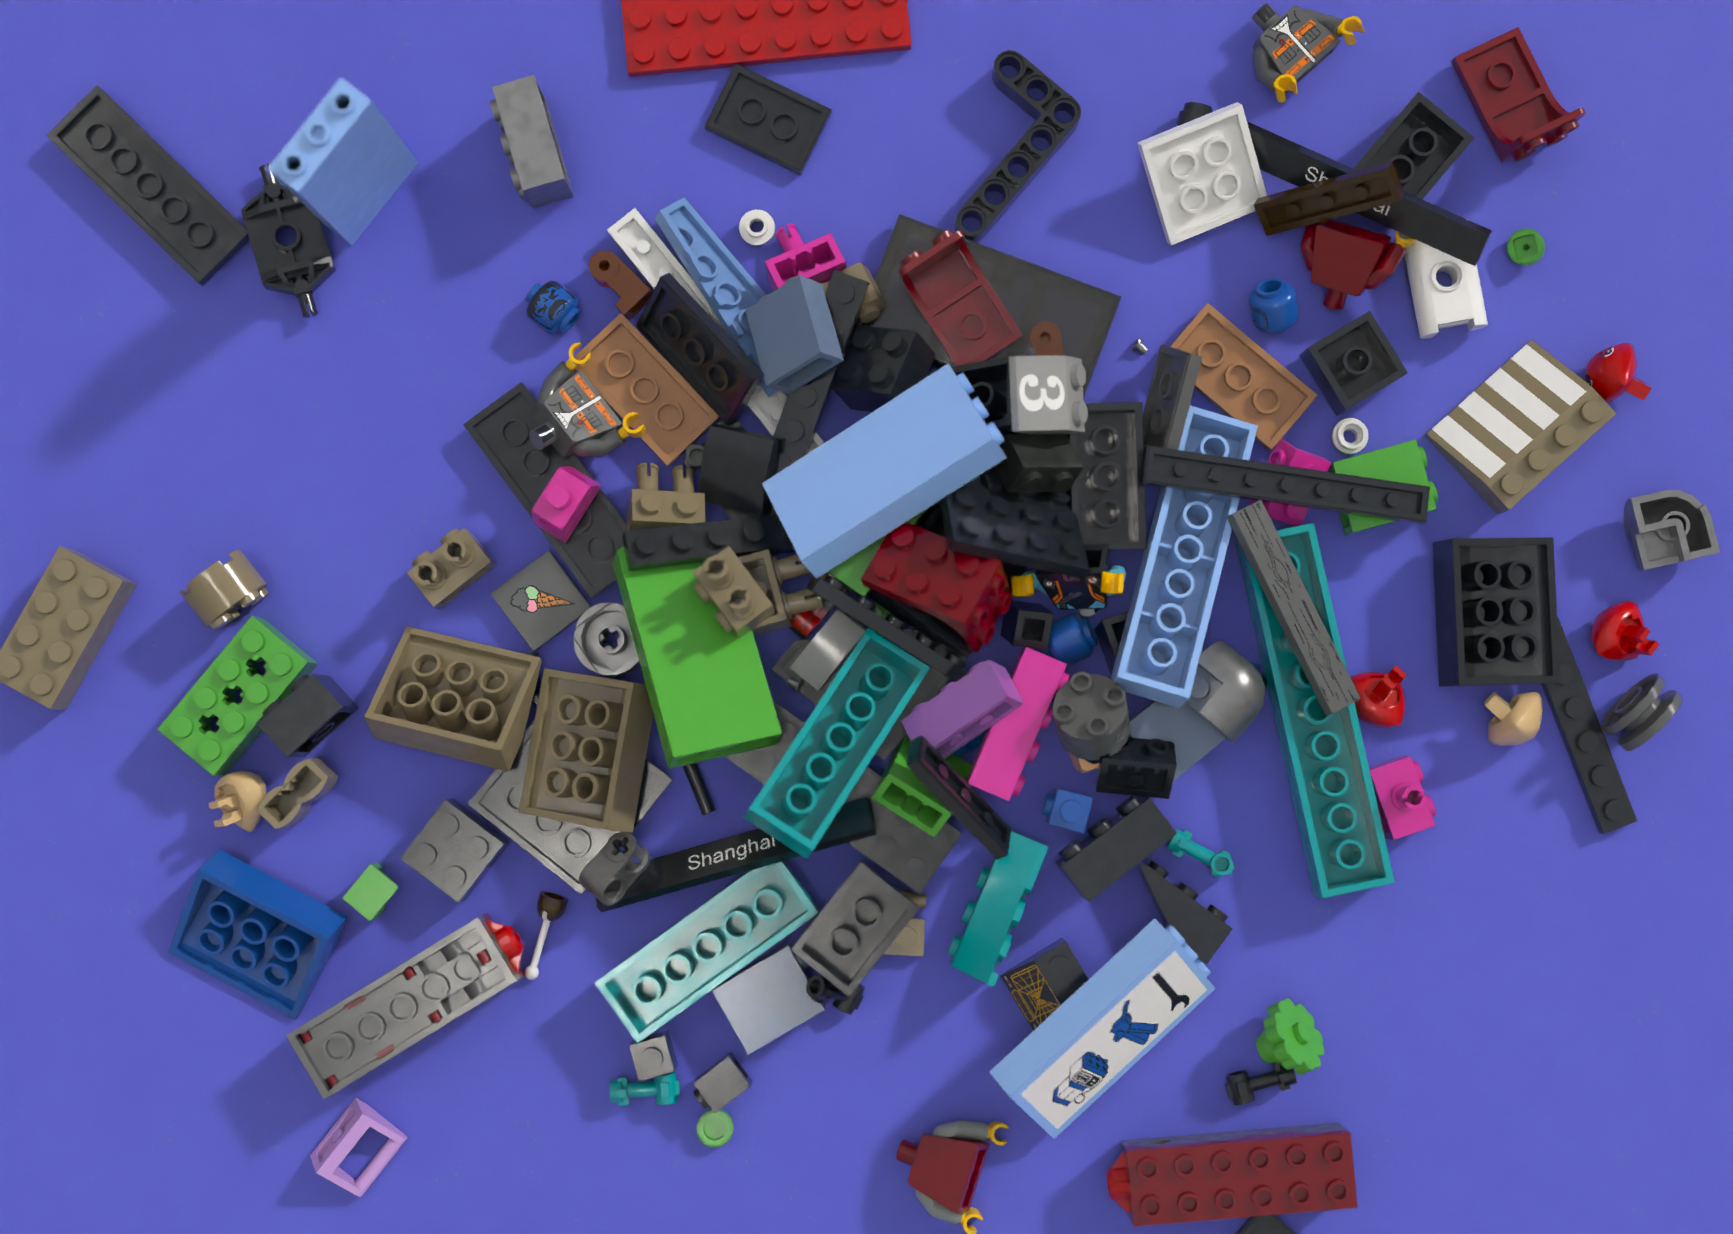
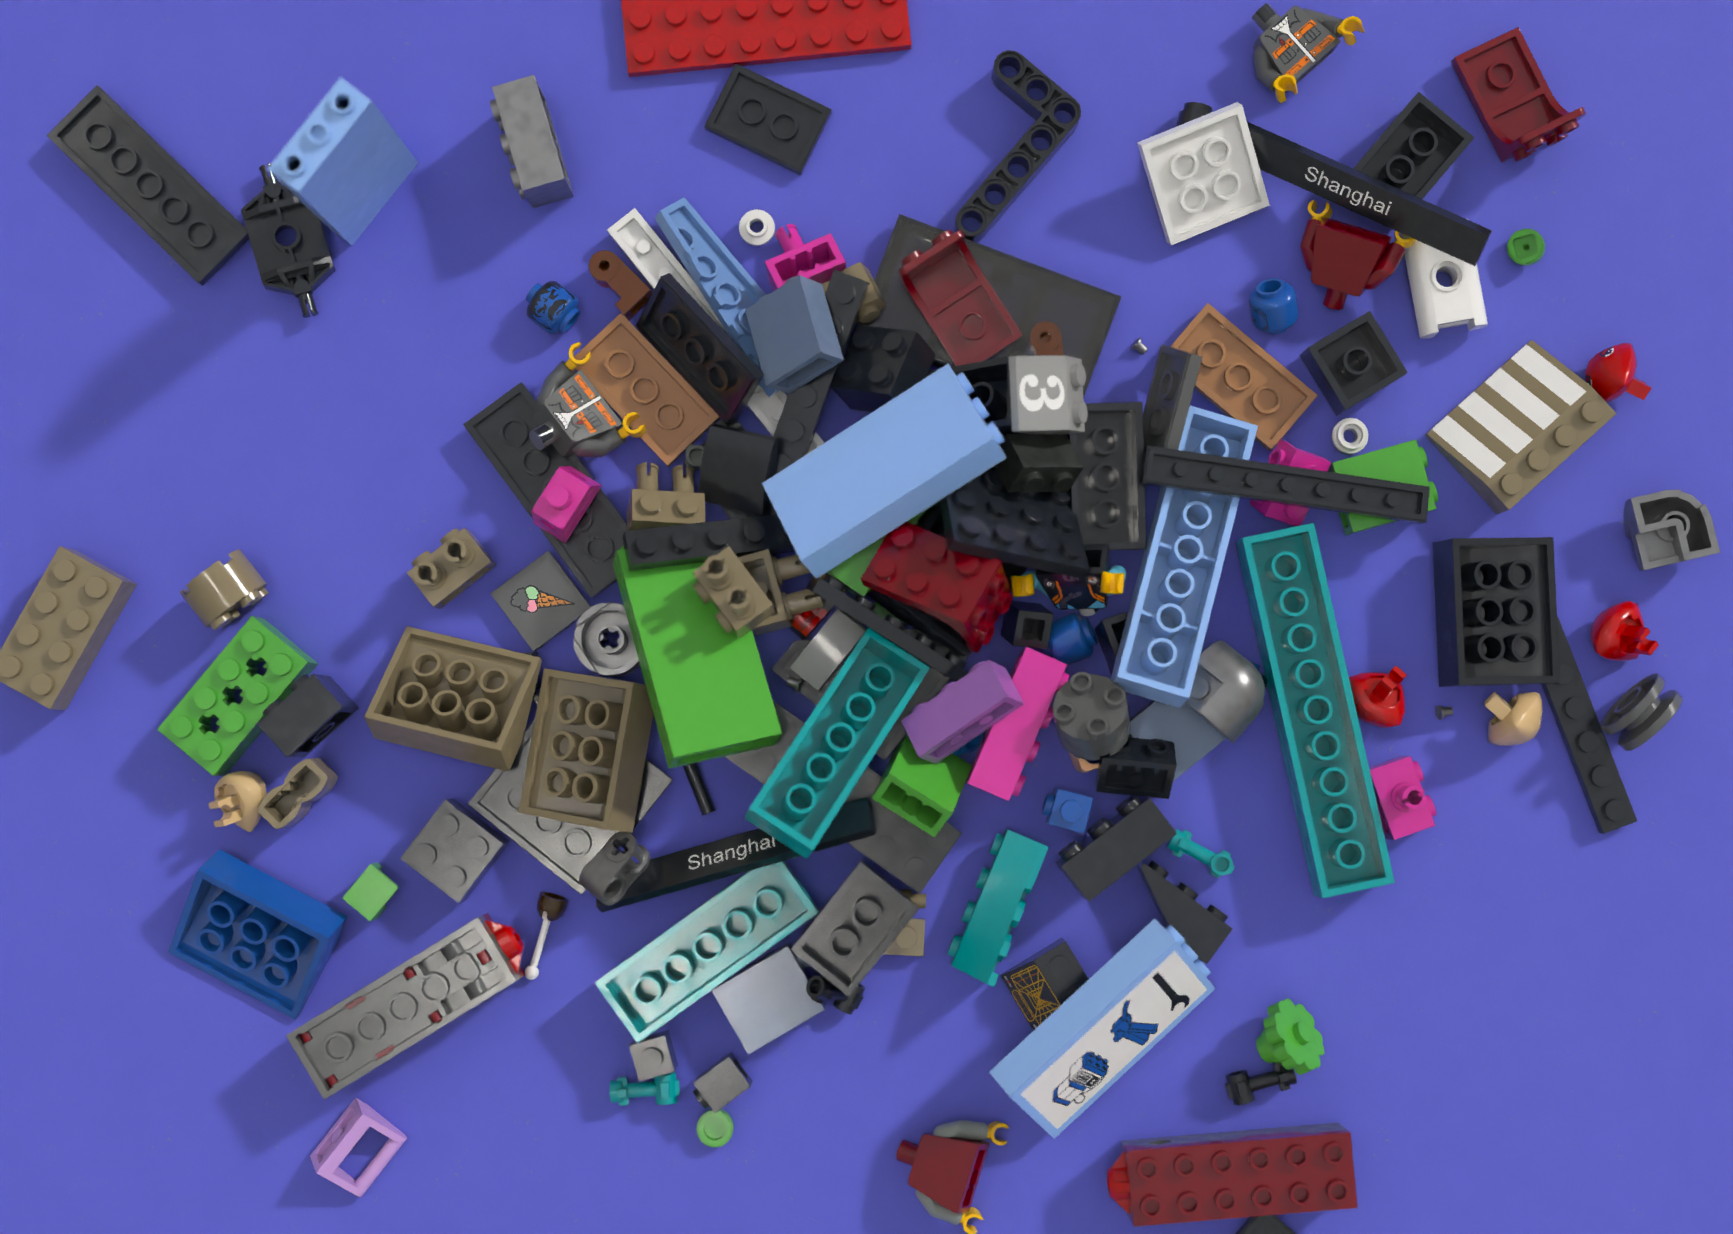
(959, 797): black tile -> none
(1293, 607): dark grey tile -> none
(1329, 199): dark brown plate -> none
(1441, 711): none -> flat silver piece

